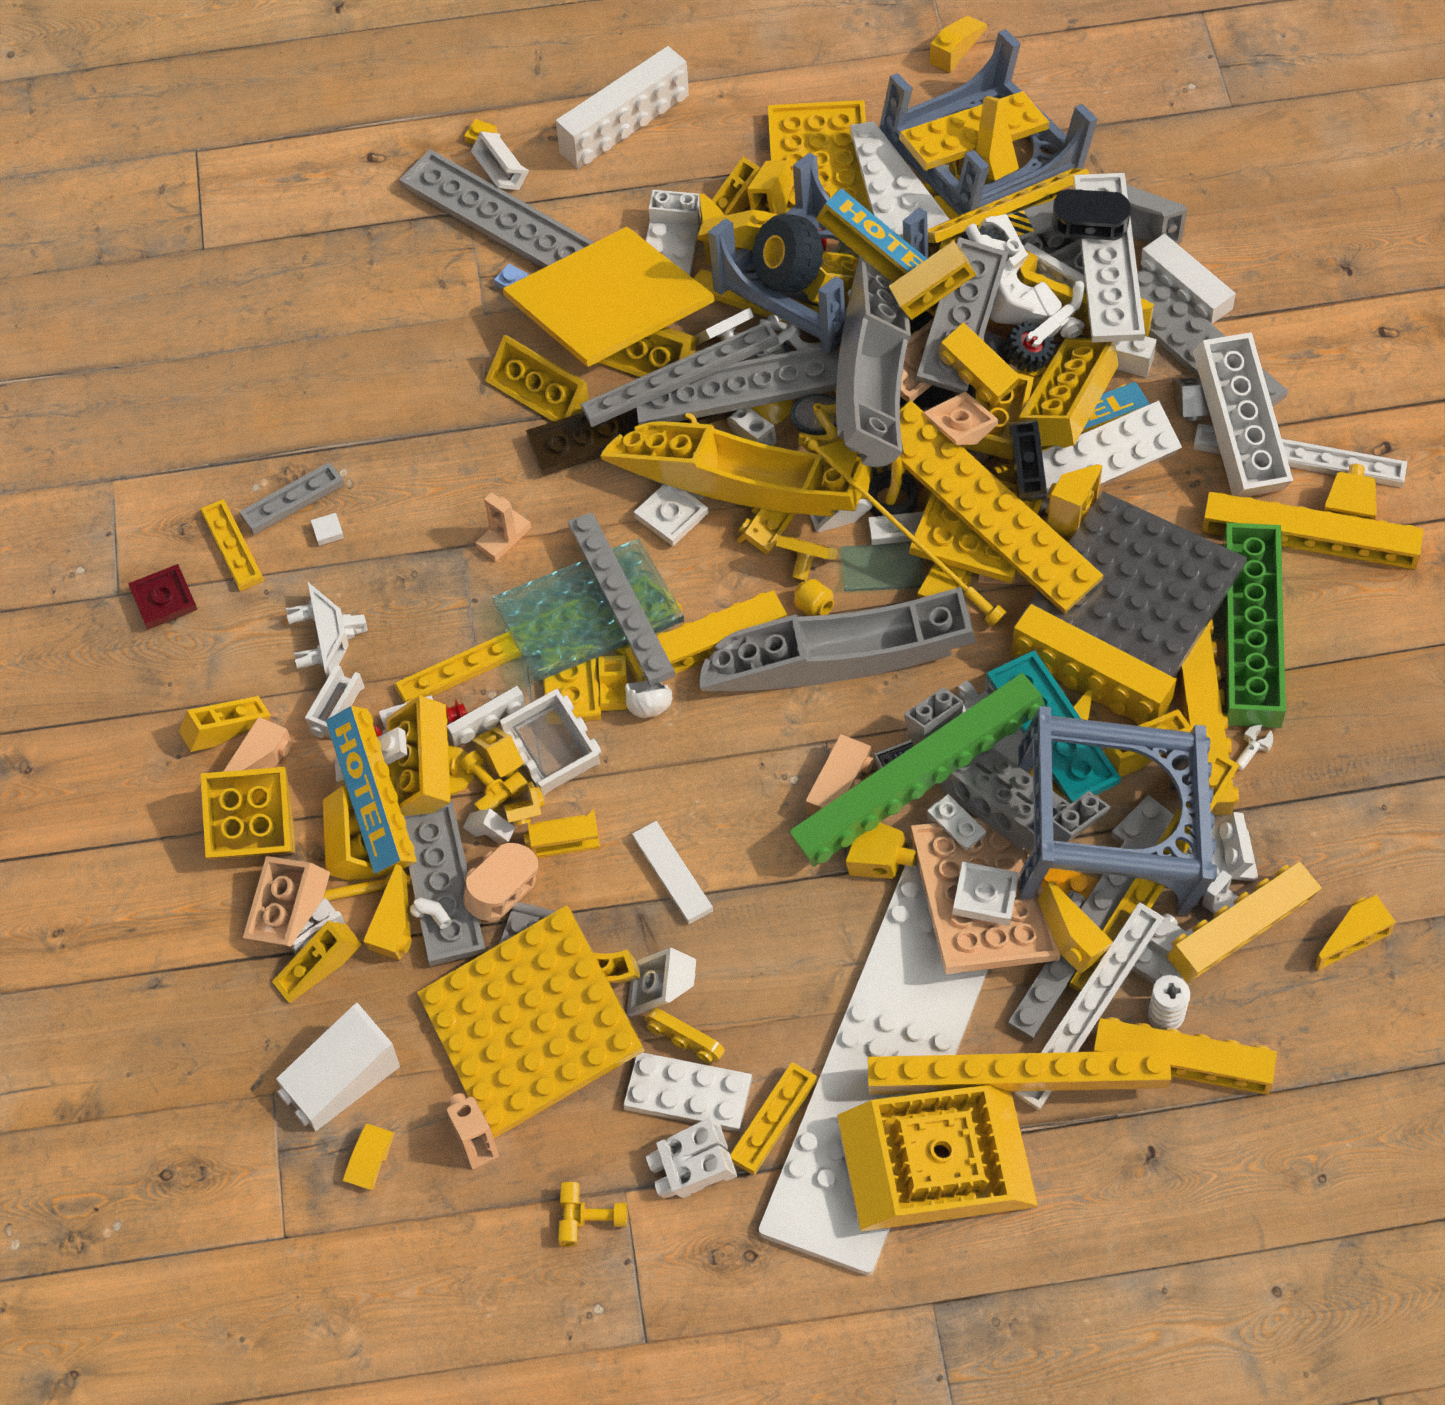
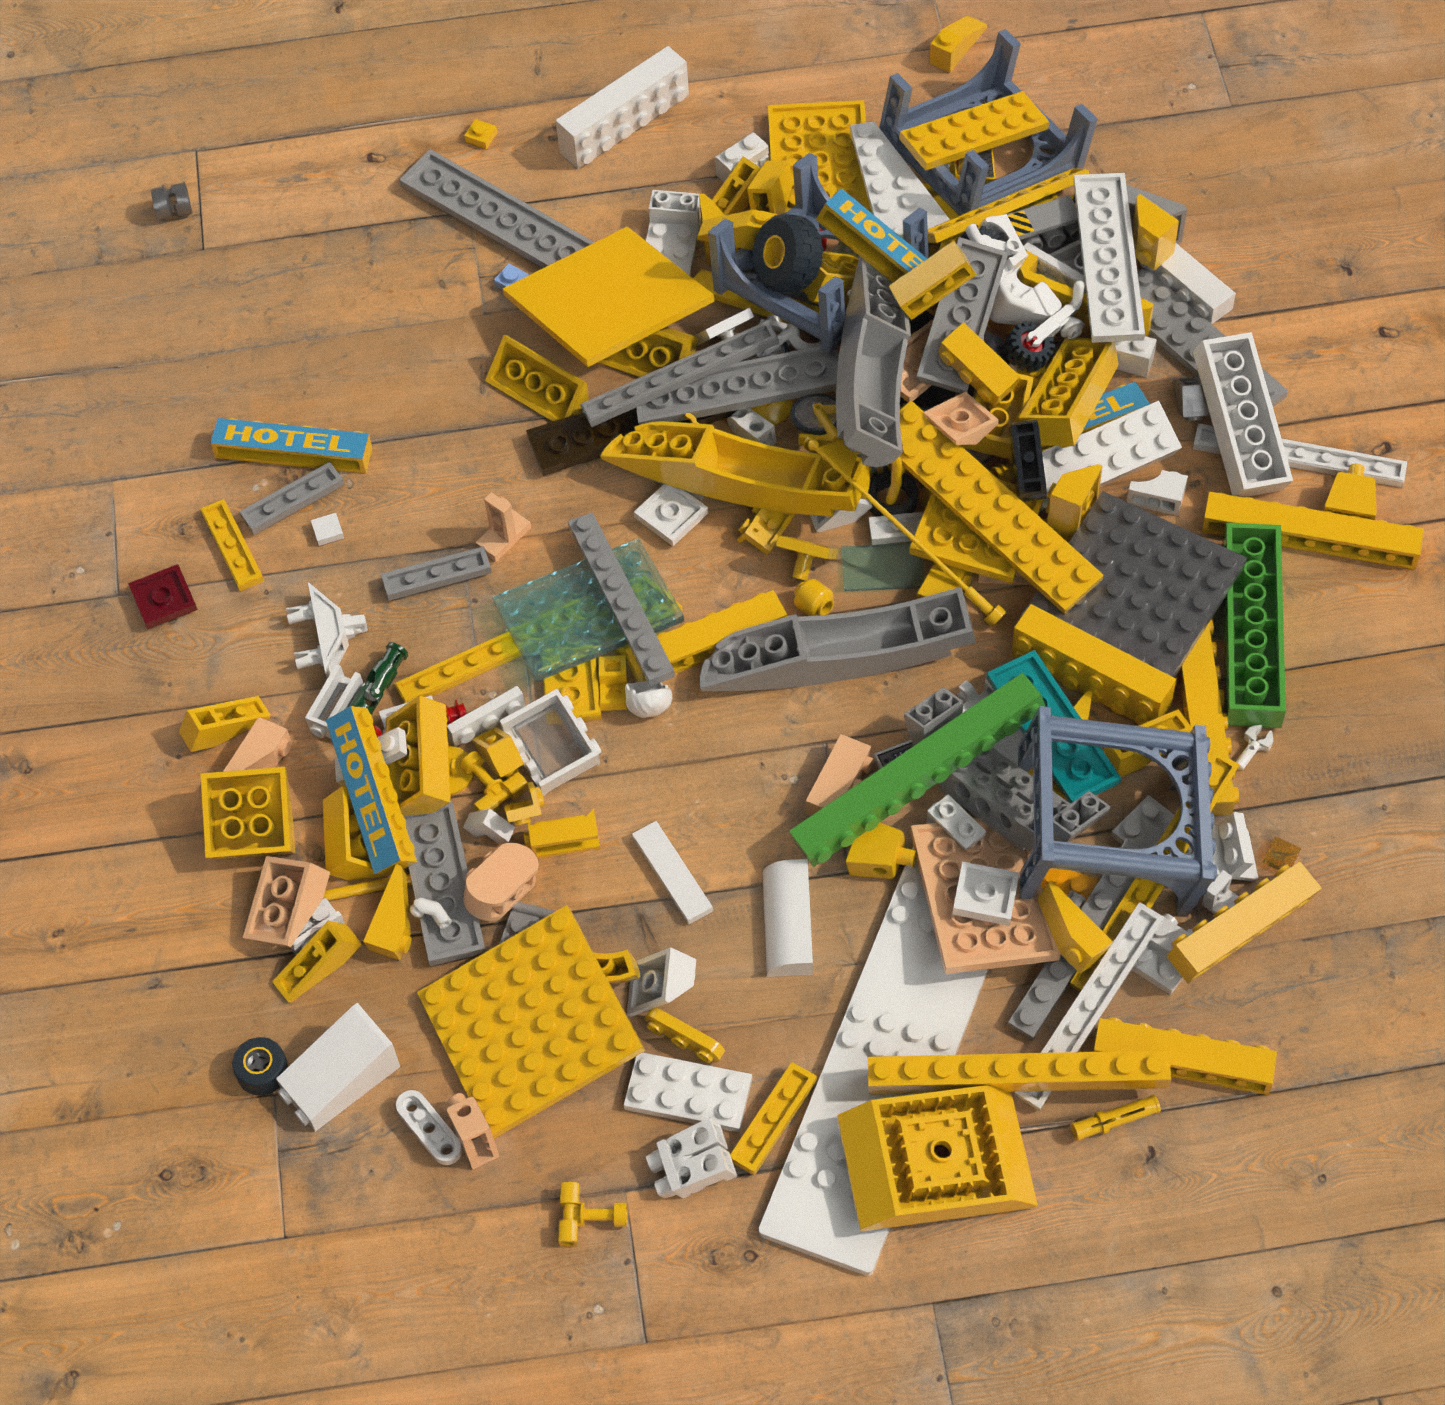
(162, 201): none -> flat silver wheel
(256, 1055): none -> black wheel
(291, 445): none -> brick
(368, 1156): yellow slope -> none
(380, 677): none -> dark green piece
(426, 1116): none -> white plate
(436, 573): none -> light grey plate
(499, 161): white window -> none
(750, 147): none -> white brick
(787, 918): none -> white brick
(995, 140): yellow slope -> none
(1083, 1129): none -> yellow pin
(1091, 214): black brick -> none
(1153, 233): none -> yellow slope
(1159, 494): none -> white arch
(1168, 1002): white piece -> none
(1281, 853): none -> clear yellow tile
(1362, 926): yellow slope -> none

